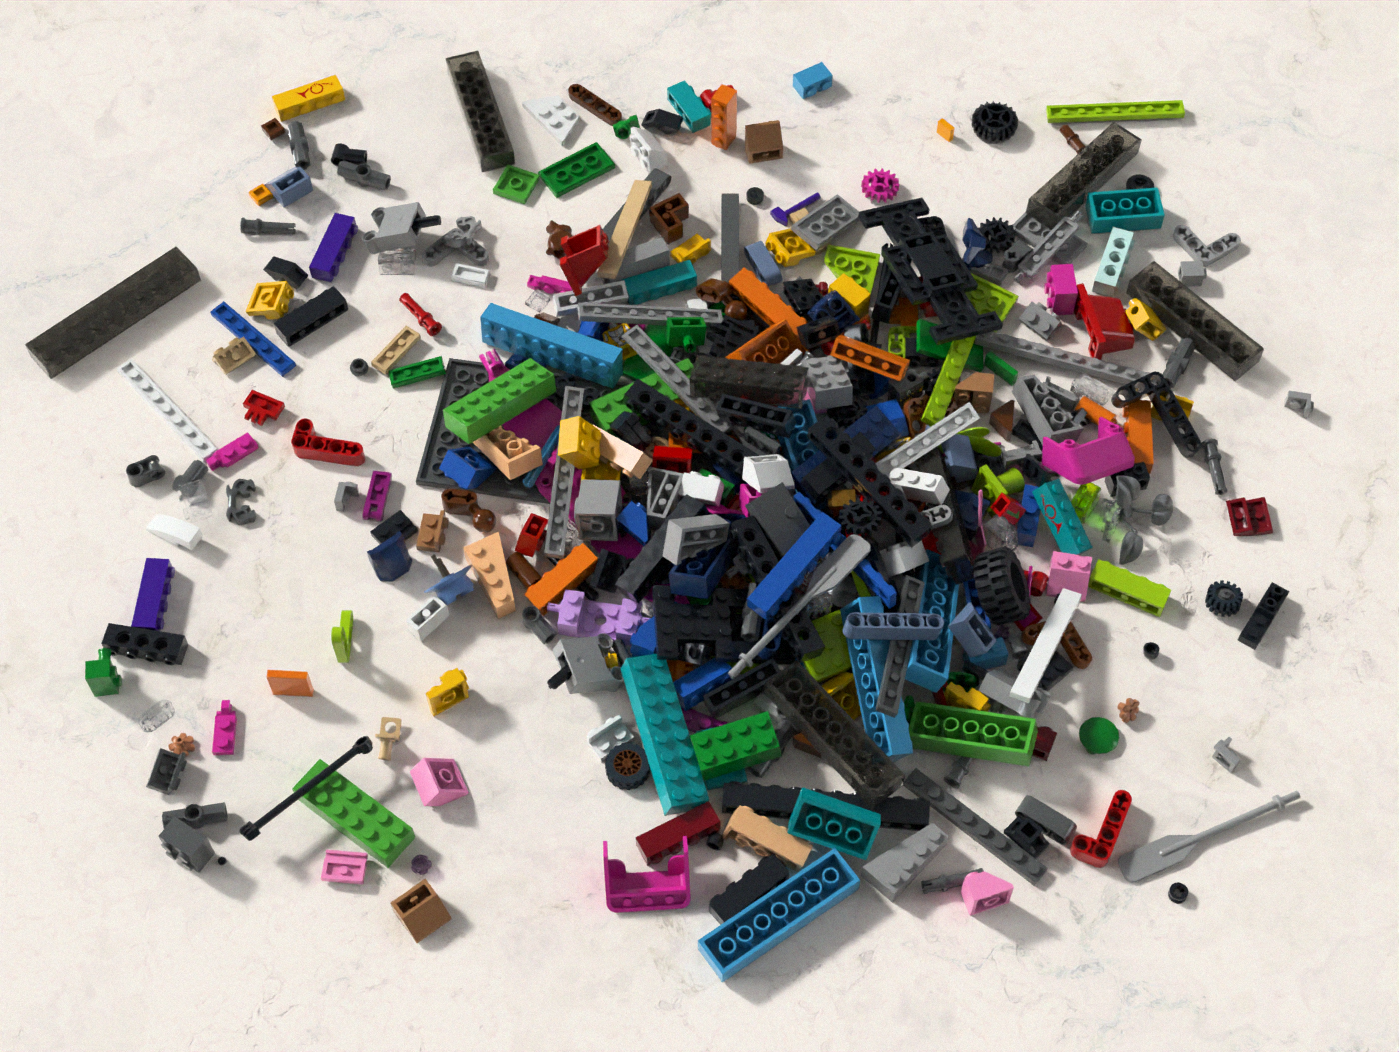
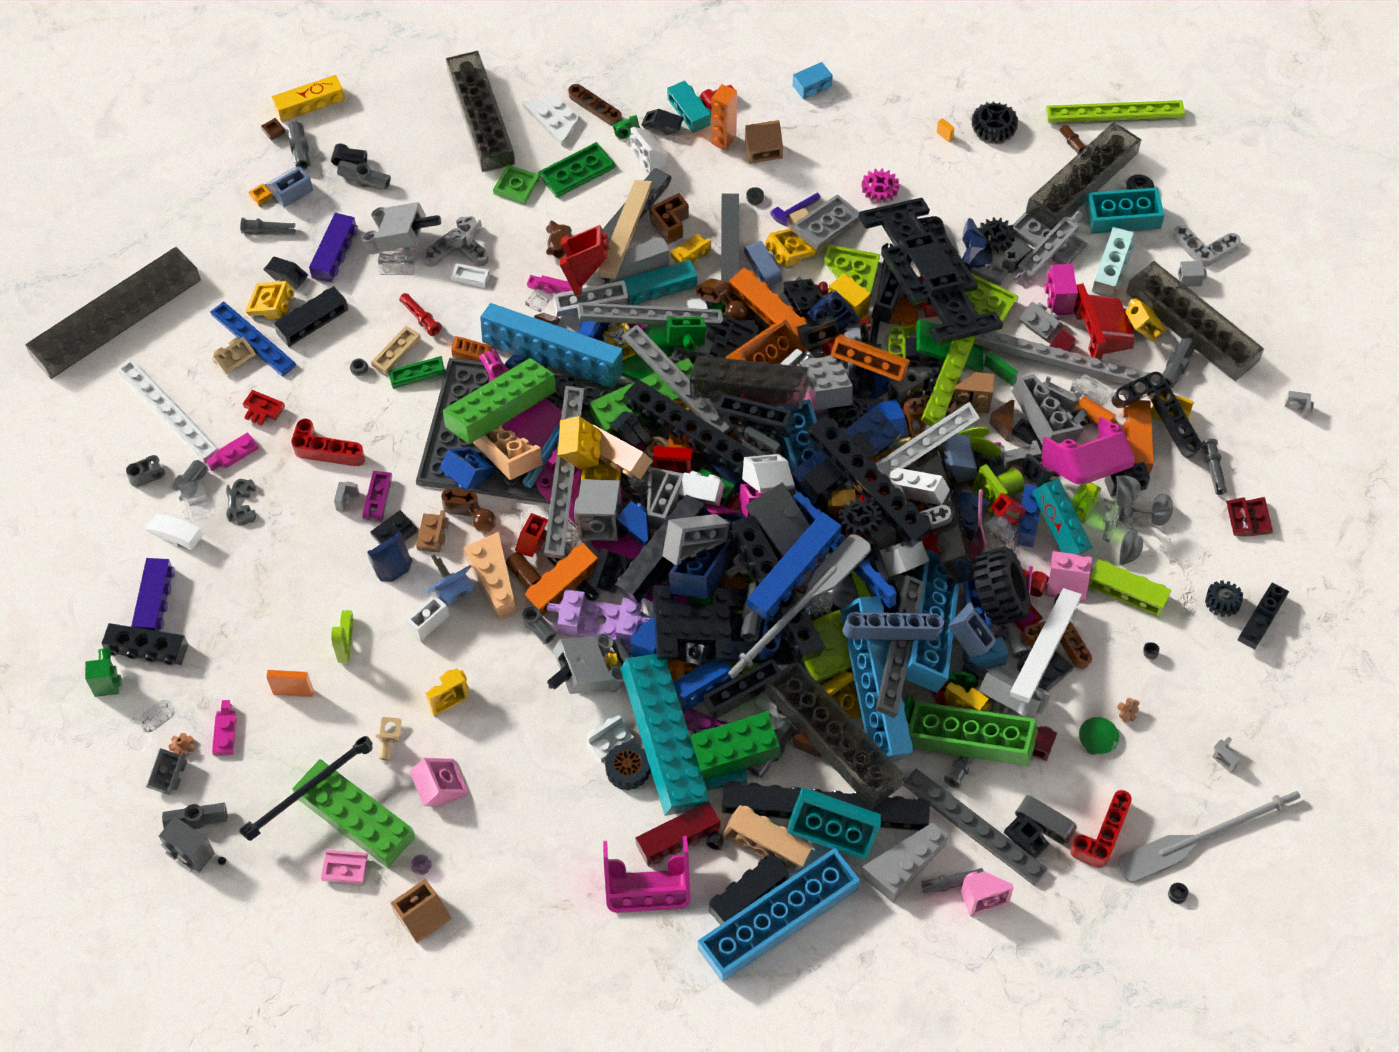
(467, 343): none -> orange slope
(1063, 341): none -> dark red slope

